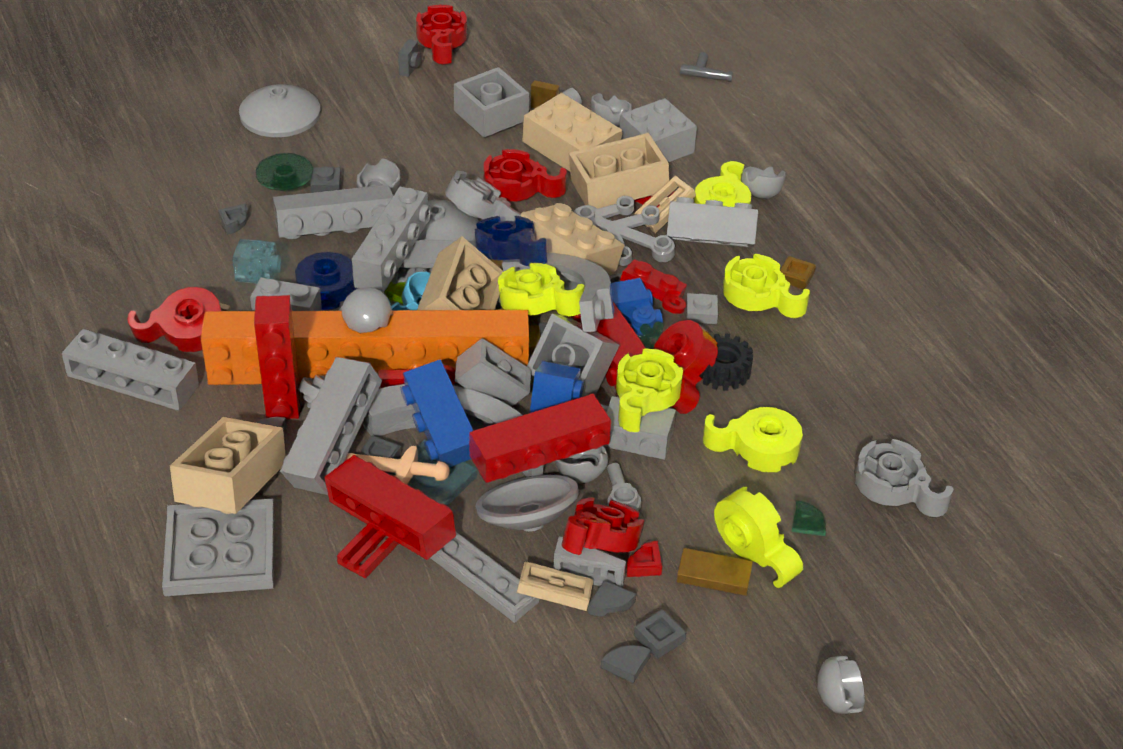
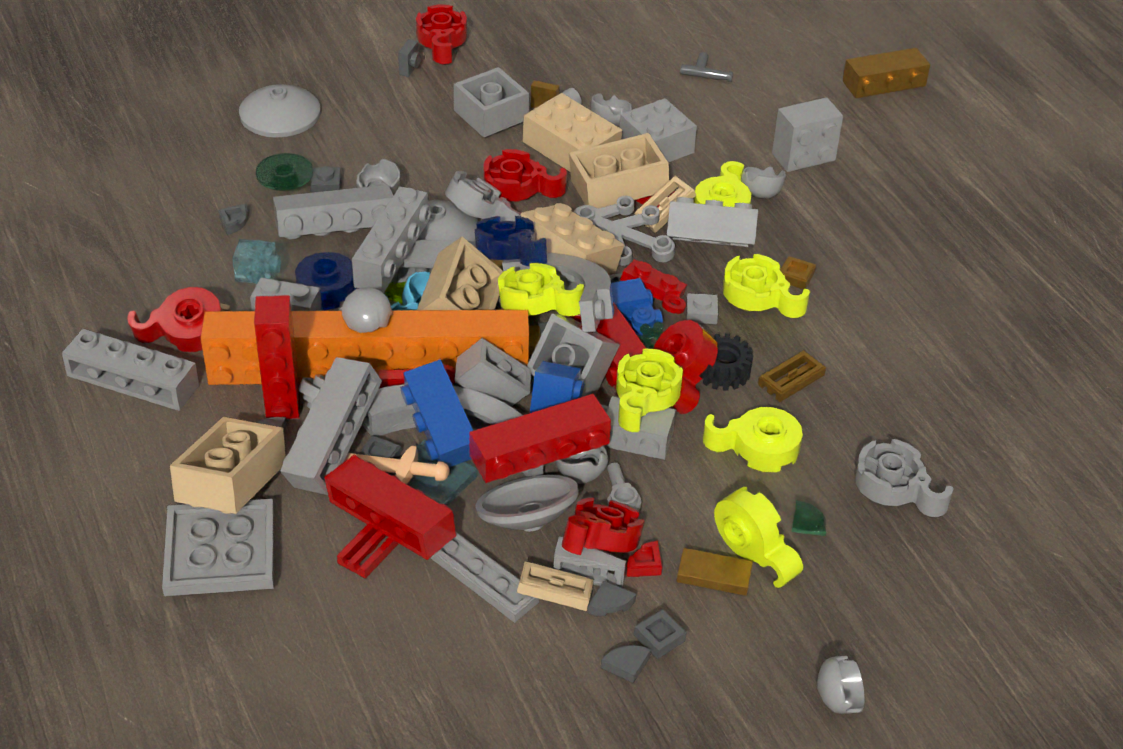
(796, 378): none -> pearl gold tile
(807, 134): none -> light grey brick
(886, 72): none -> pearl gold brick

